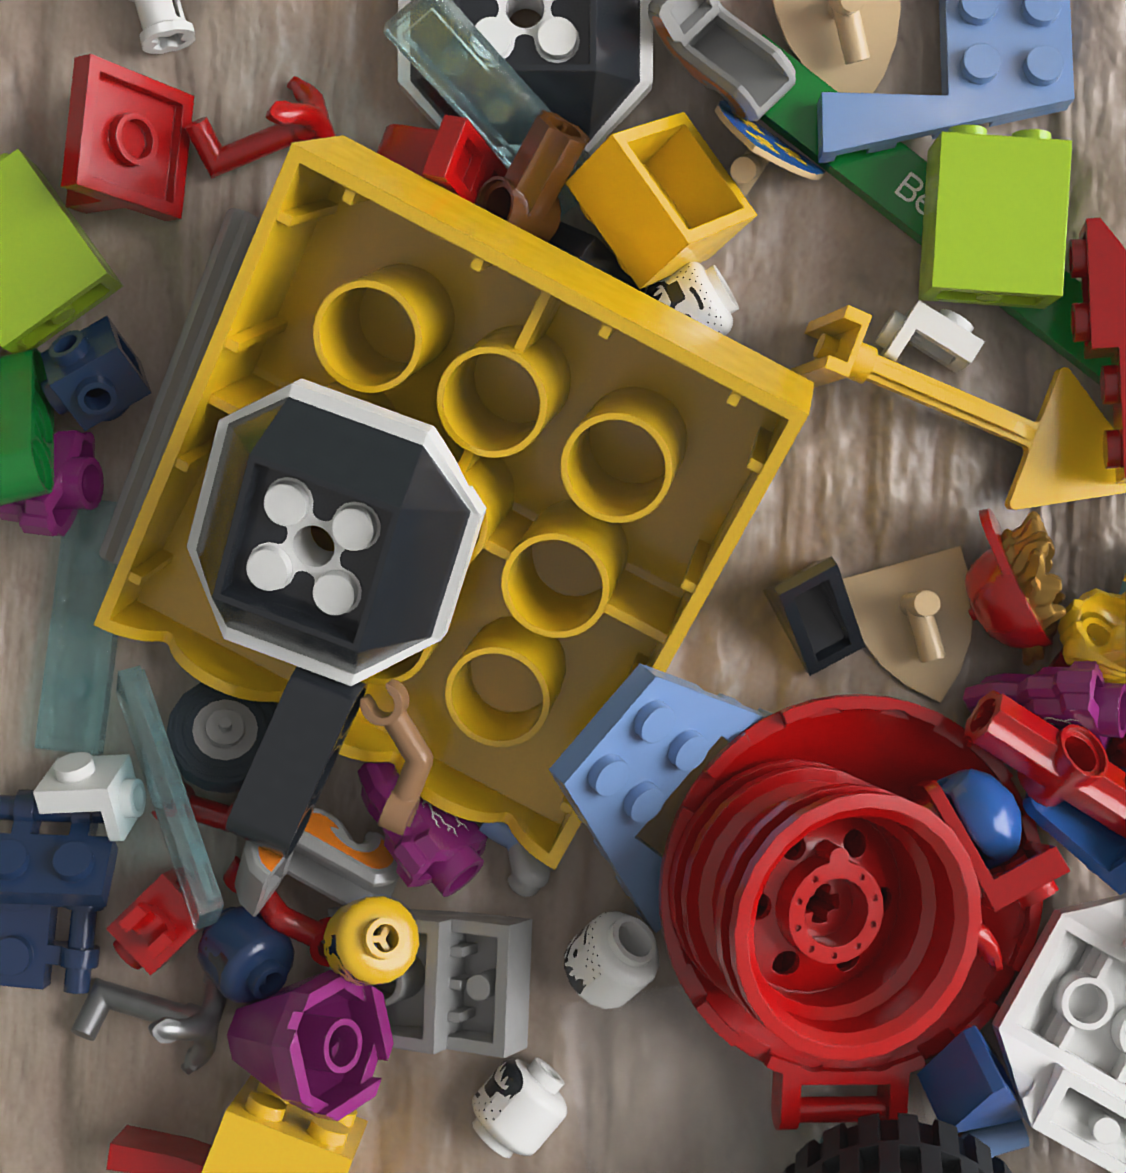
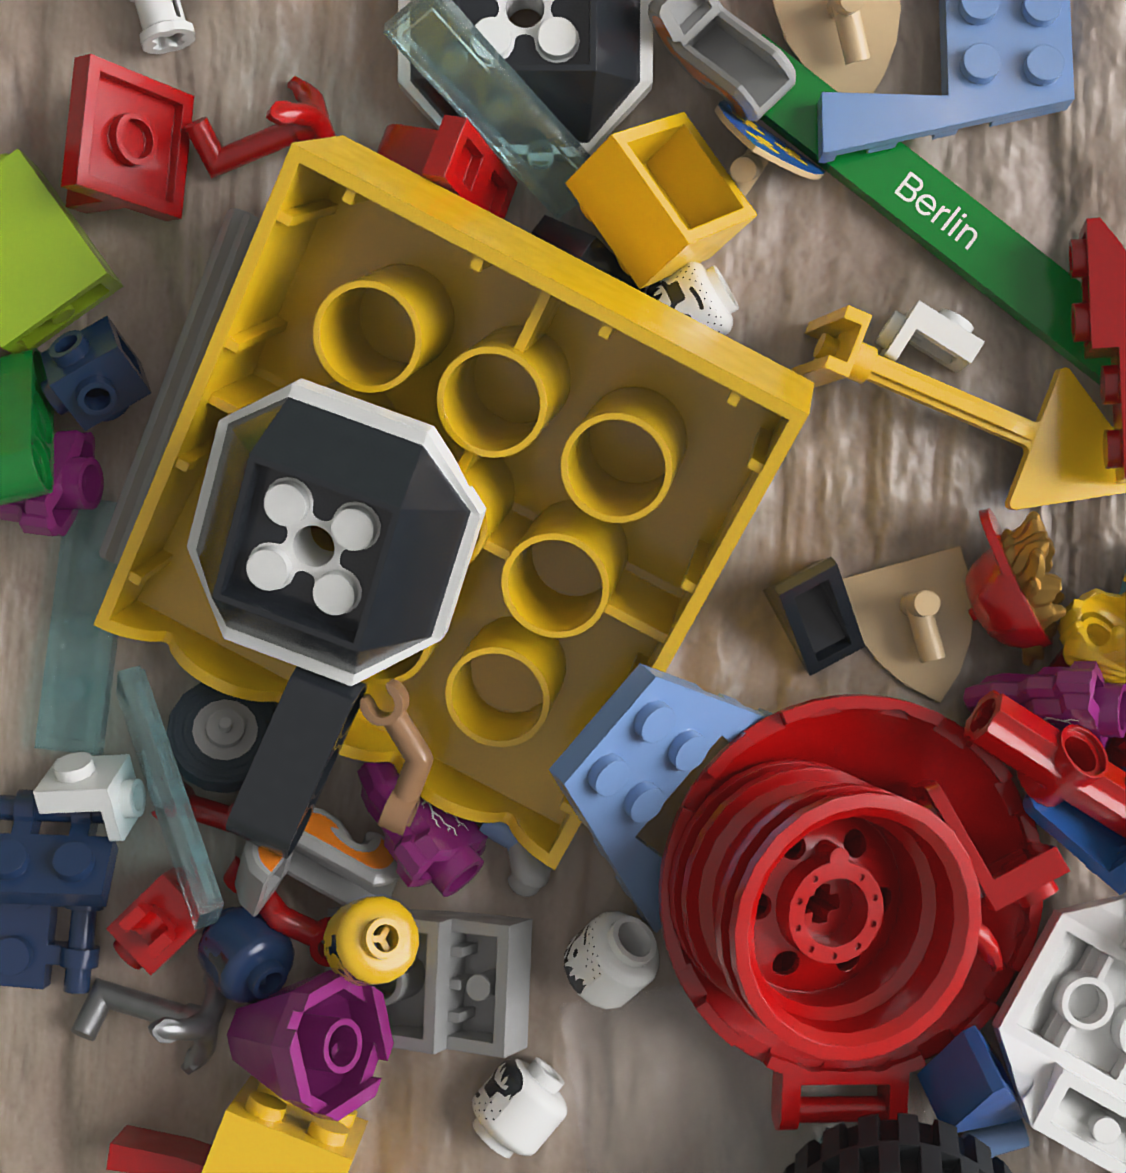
(536, 177): reddish brown piece -> none
(986, 813): blue hair -> none
(995, 218): lime brick -> none

